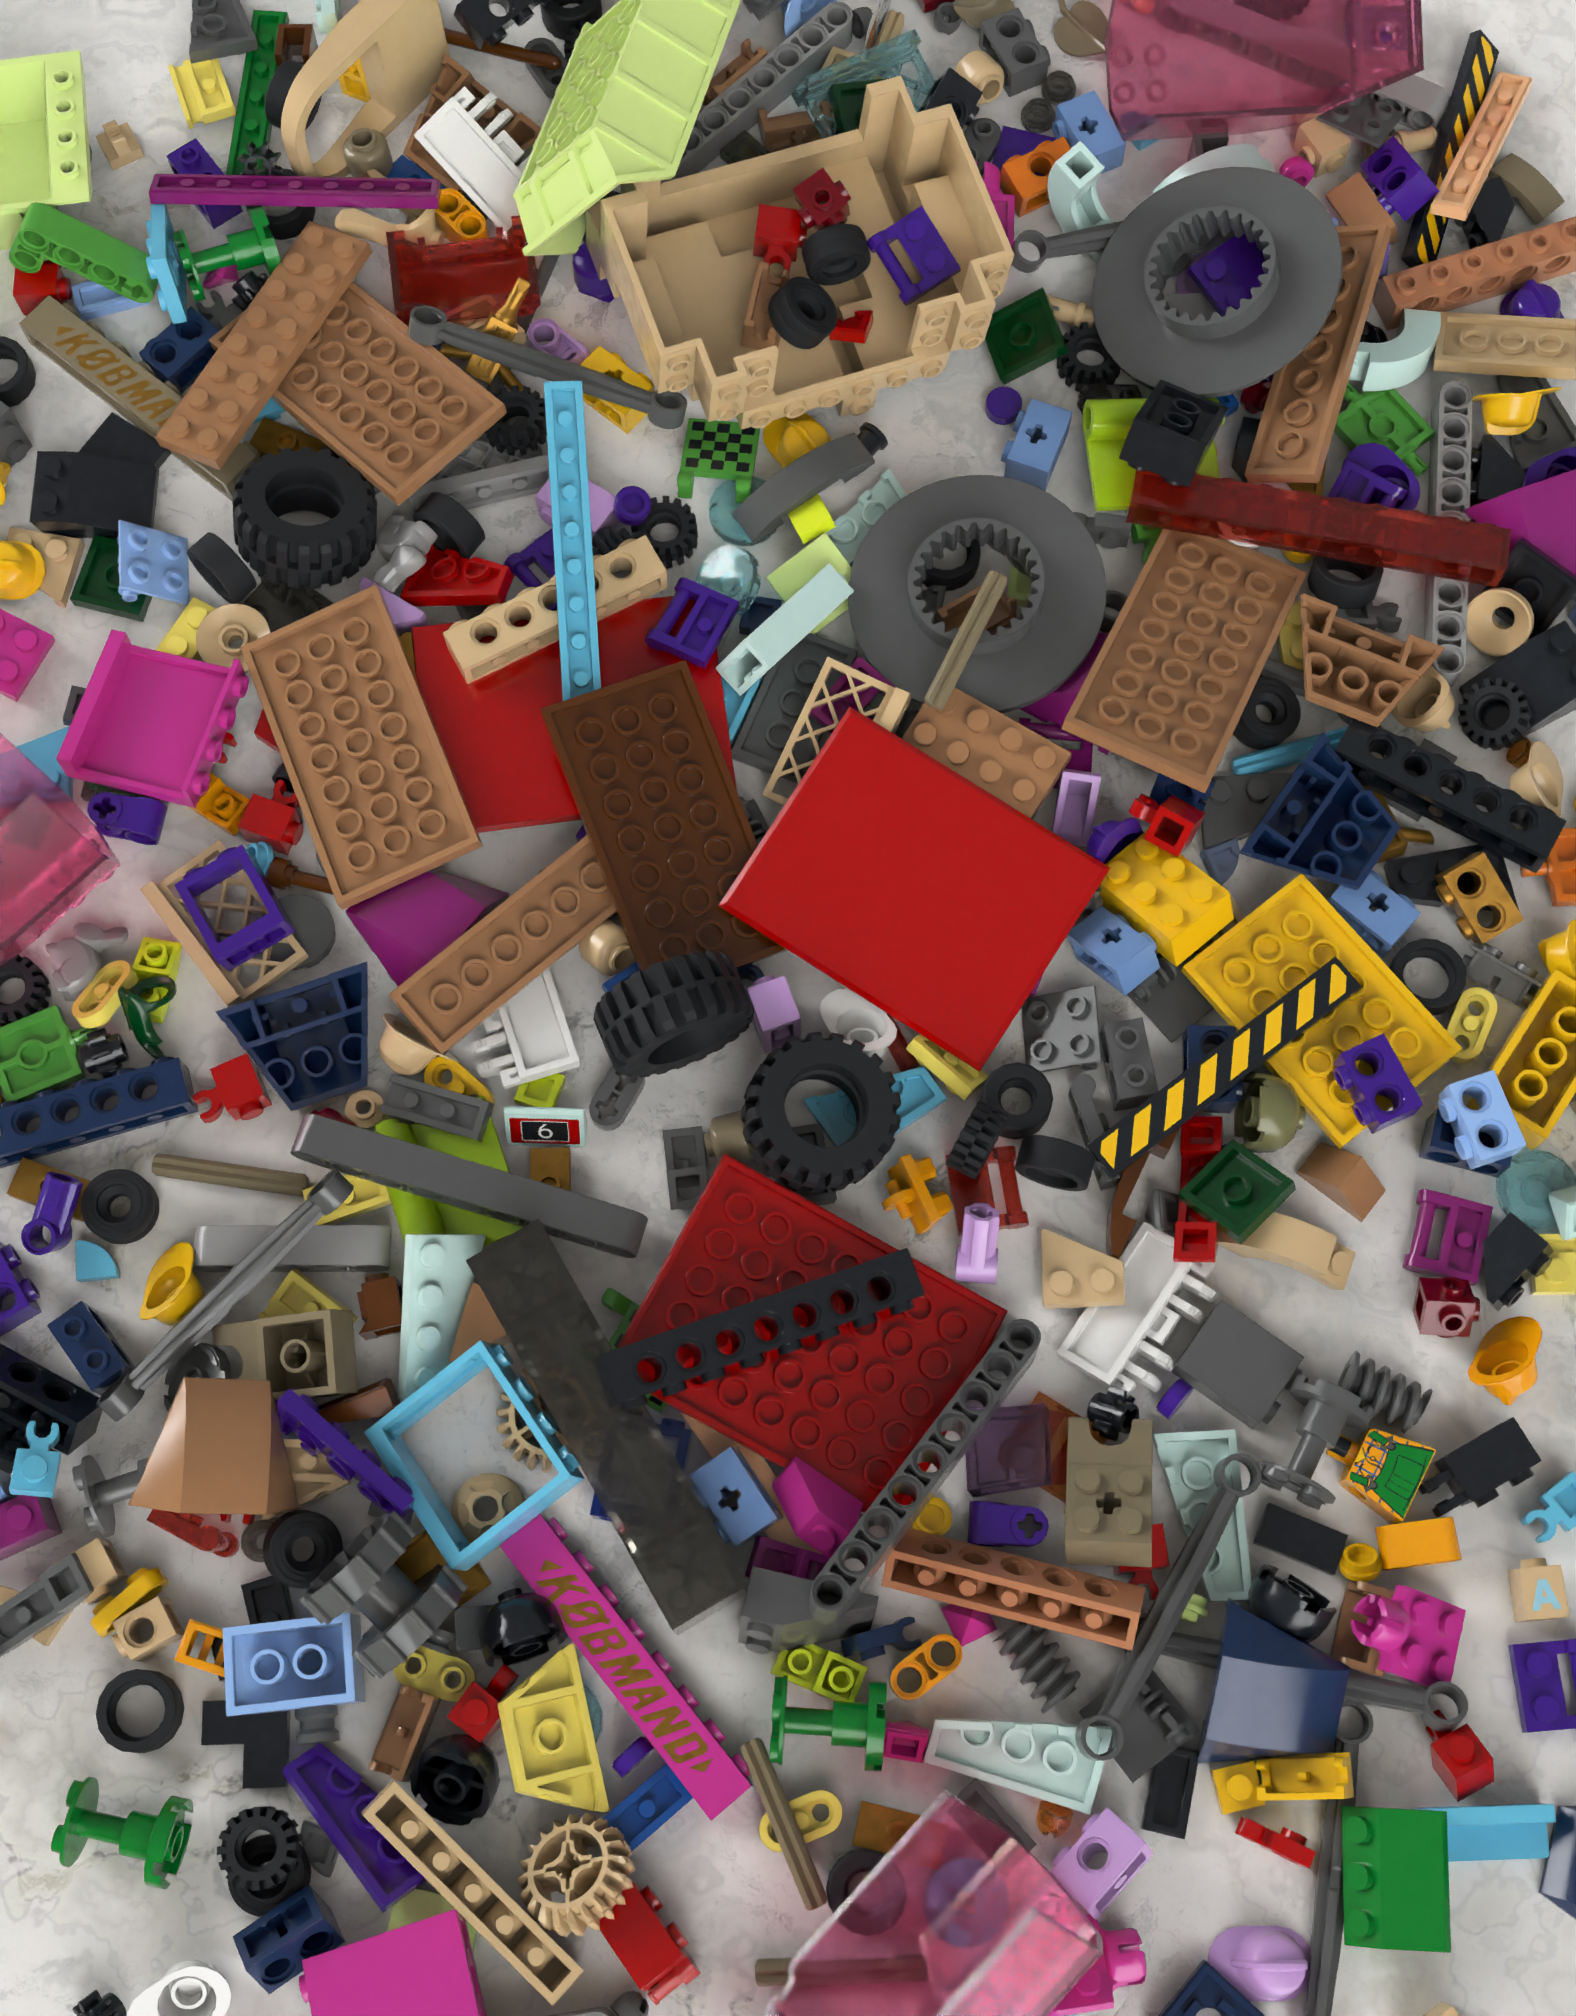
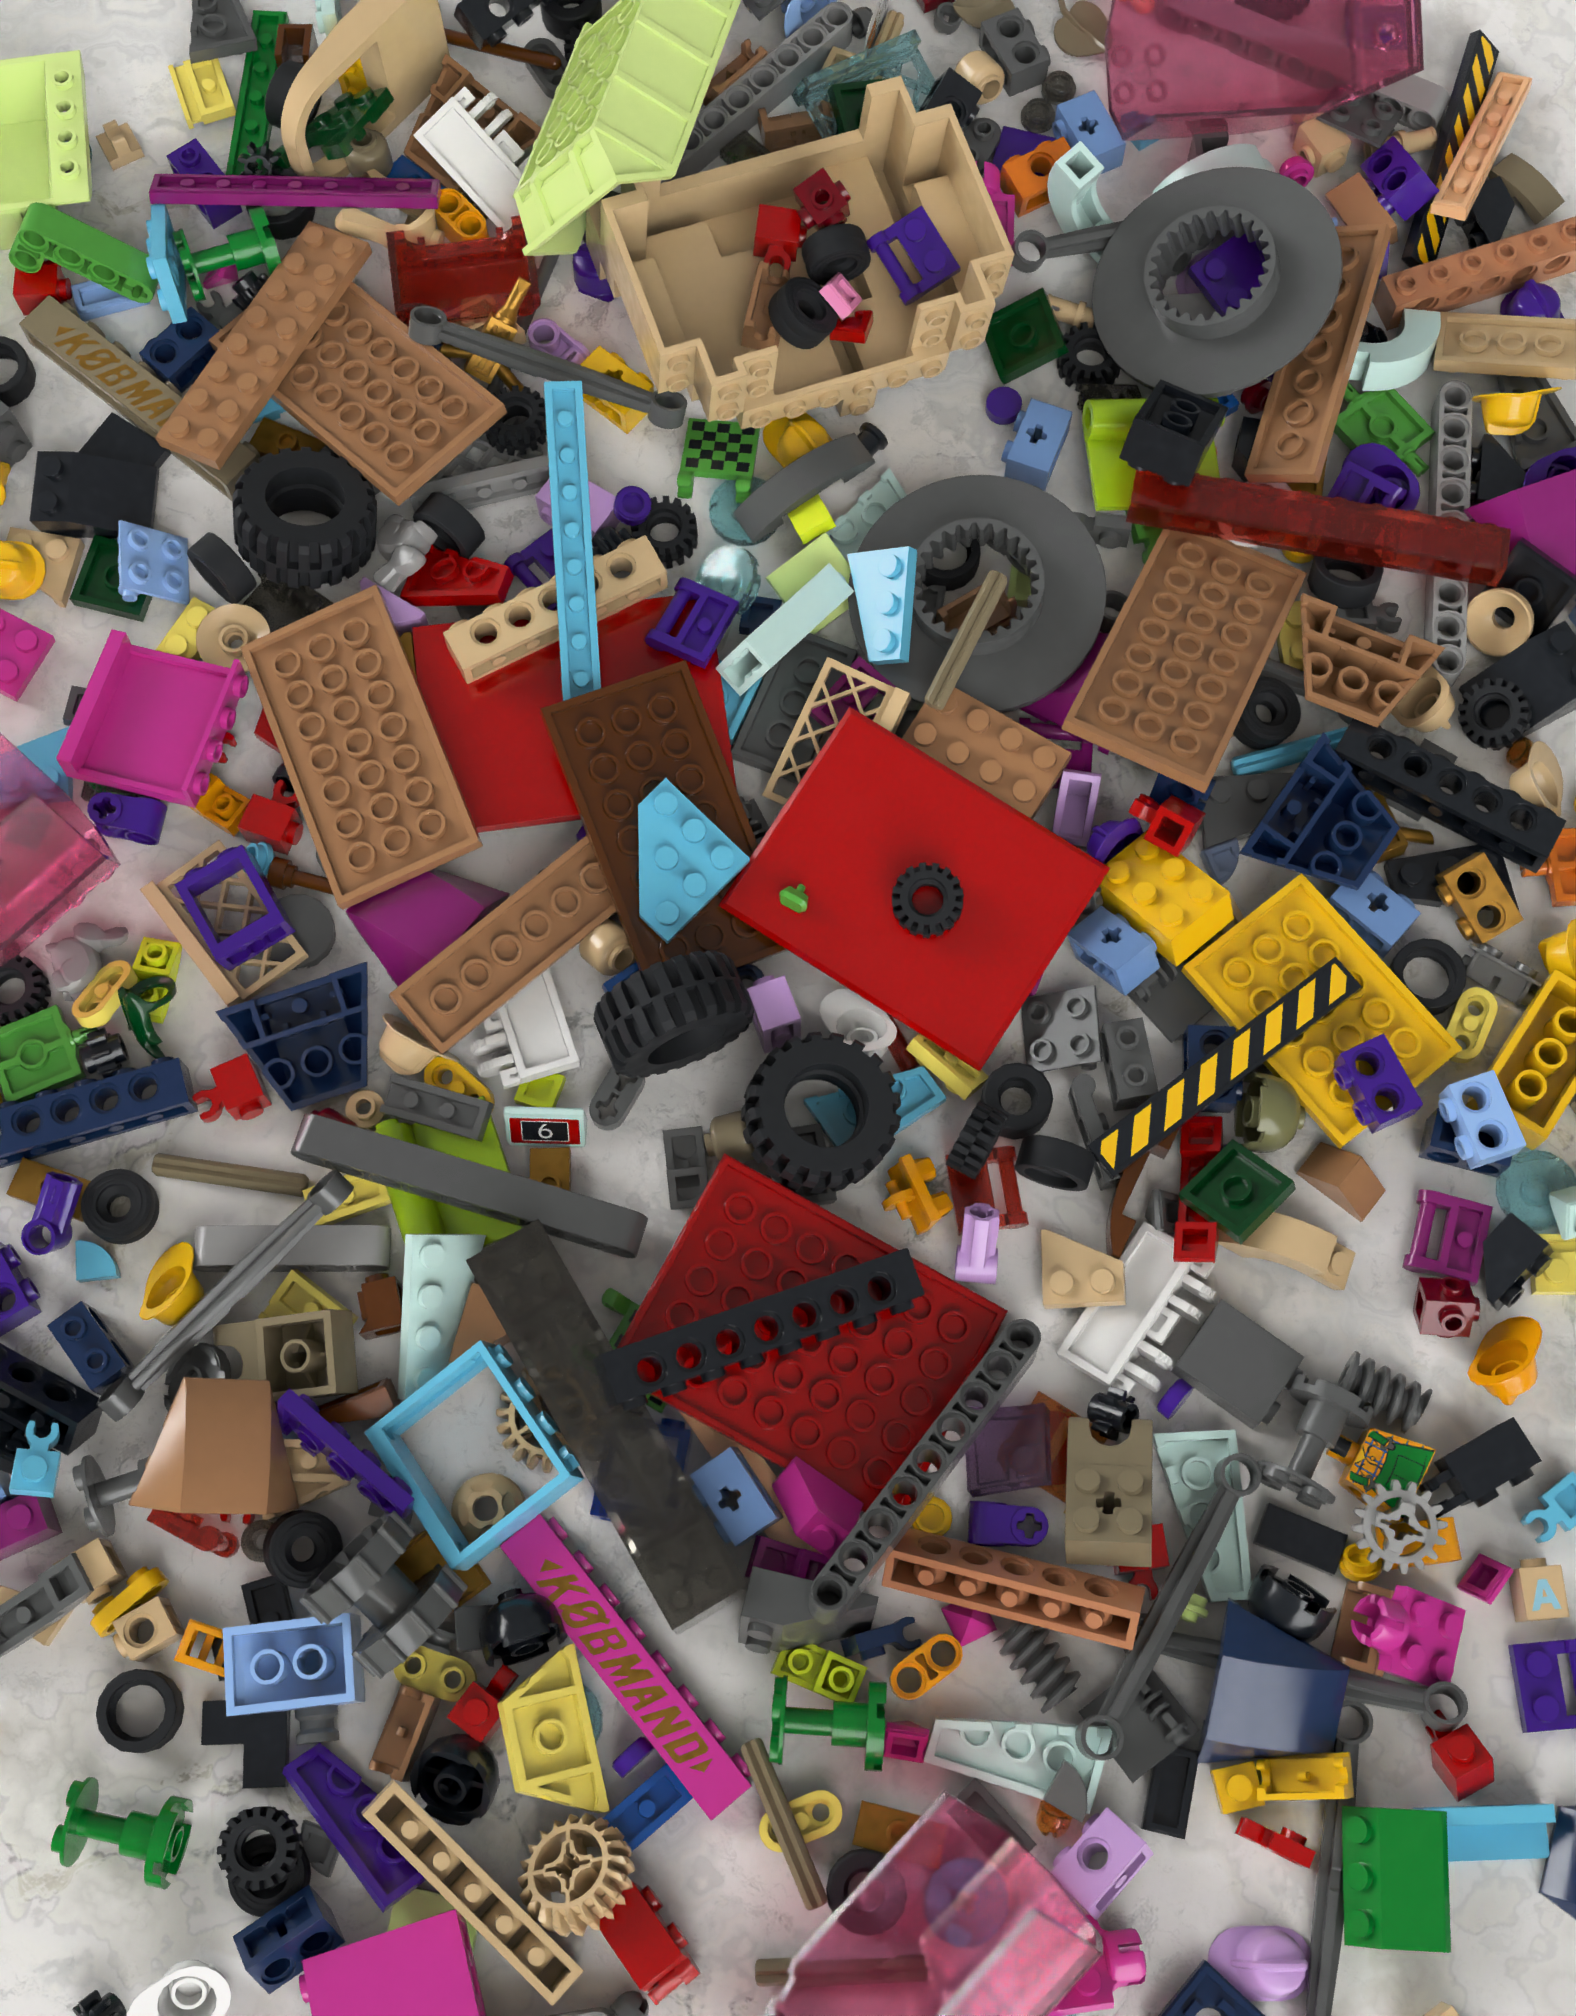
(343, 123): none -> dark green wing
(680, 860): none -> medium azure plate
(794, 898): none -> bright green rock
(840, 295): none -> bright pink tile
(885, 601): none -> wing
(927, 876): none -> black tyre
(1068, 1792): none -> dark grey tile
(1404, 1506): none -> light grey gear
(1485, 1579): none -> dark pink slope

